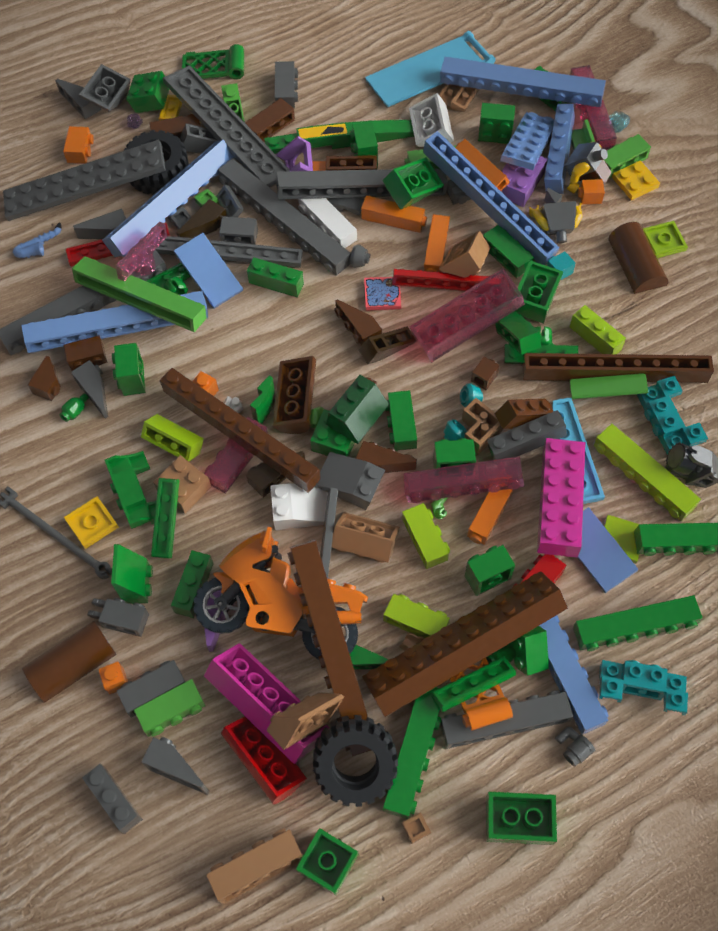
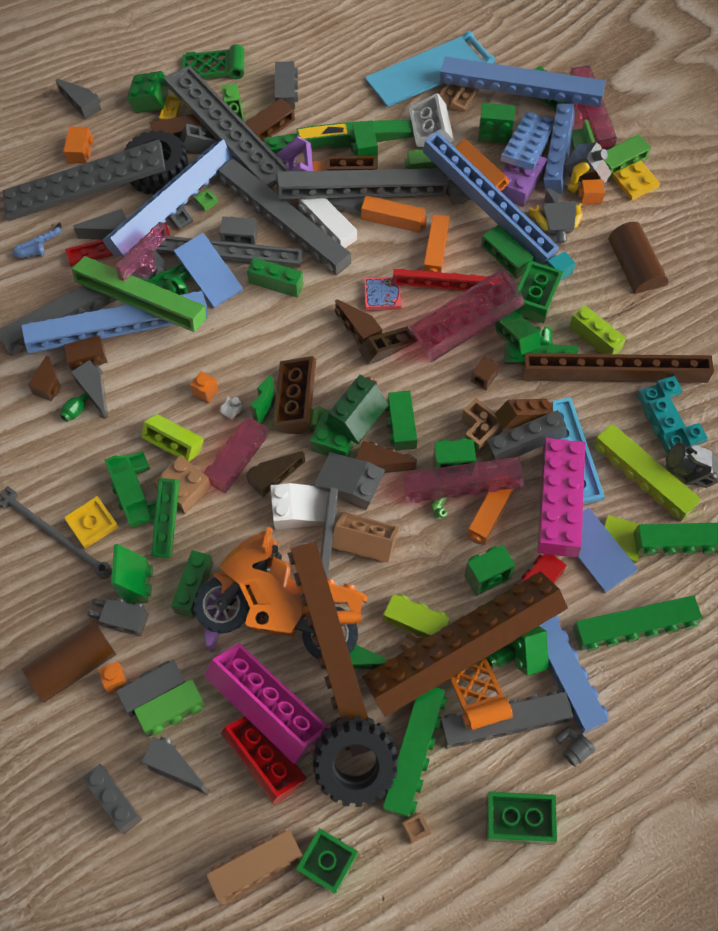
(106, 88): dark grey slope -> none
(128, 369): green brick -> none
(134, 121): clear purple plate -> none
(204, 221): dark brown slope -> none
(229, 201): dark grey plate -> none
(240, 430): reddish brown brick -> none
(303, 718): medium nougat slope -> none
(359, 256): dark grey cone -> none
(412, 182): green slope -> none
(425, 535): lime brick -> none
(454, 430): teal cone -> none
(466, 256): medium nougat slope -> none
(469, 393): teal cone -> none
(473, 684): green tile -> none
(608, 386): bright green slope -> none
(619, 121): clear light blue cone -> none
(643, 681): teal bracket -> none
(665, 239): lime tile -> none

